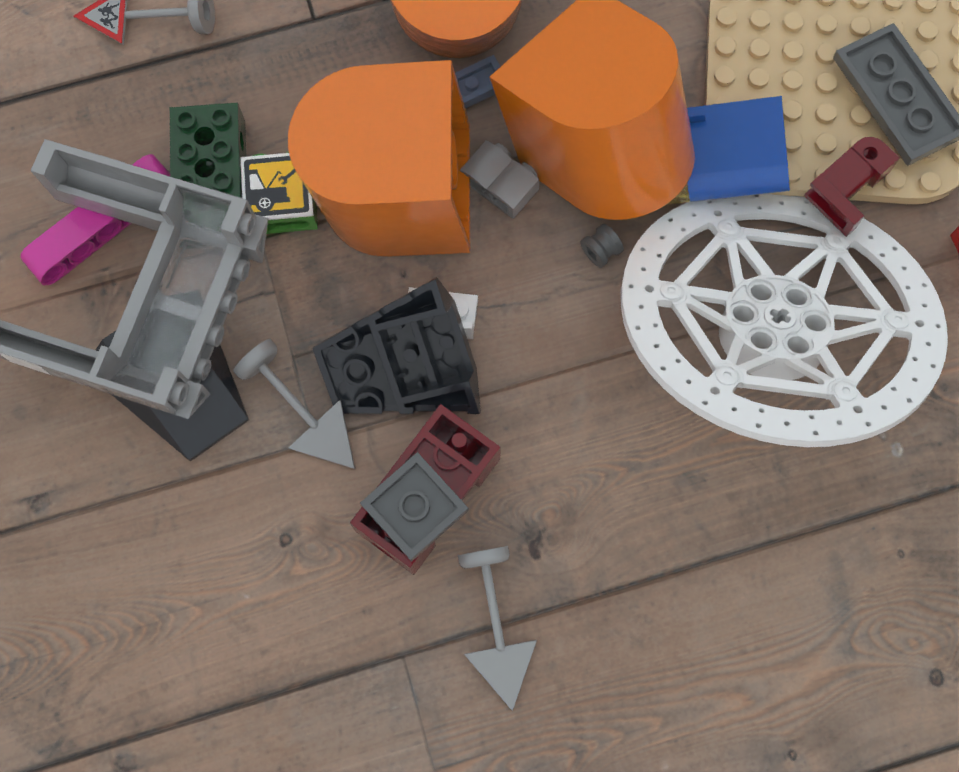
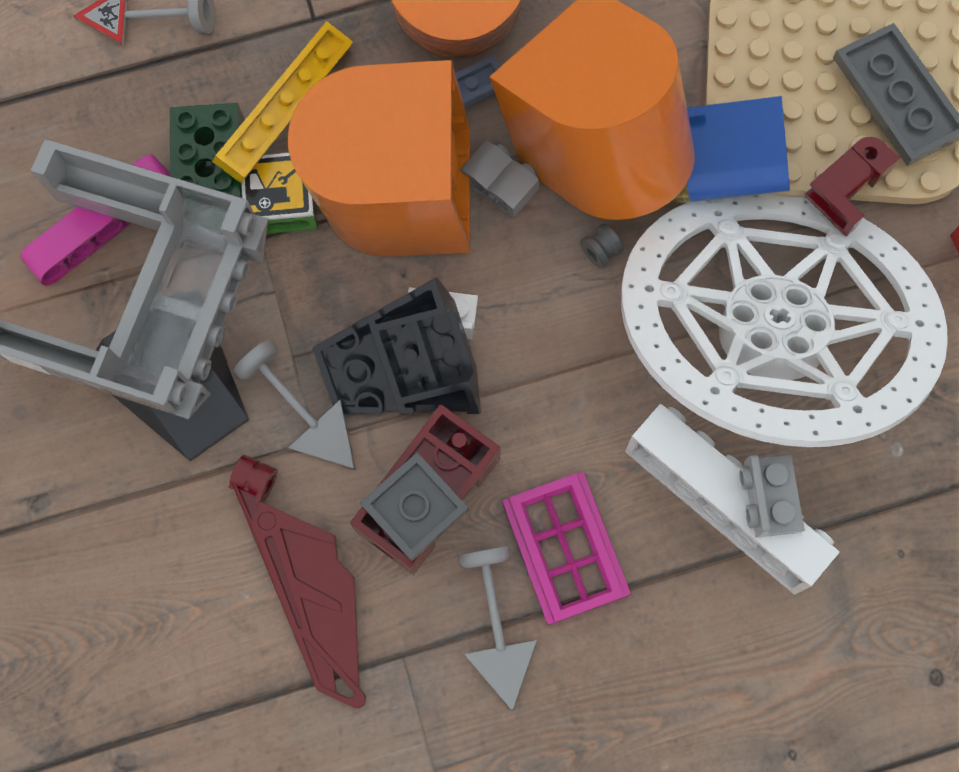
(277, 107): none -> yellow plate
(308, 581): none -> dark red wing
(597, 536): none -> dark pink piece
(712, 488): none -> white brick
(772, 496): none -> light grey bracket

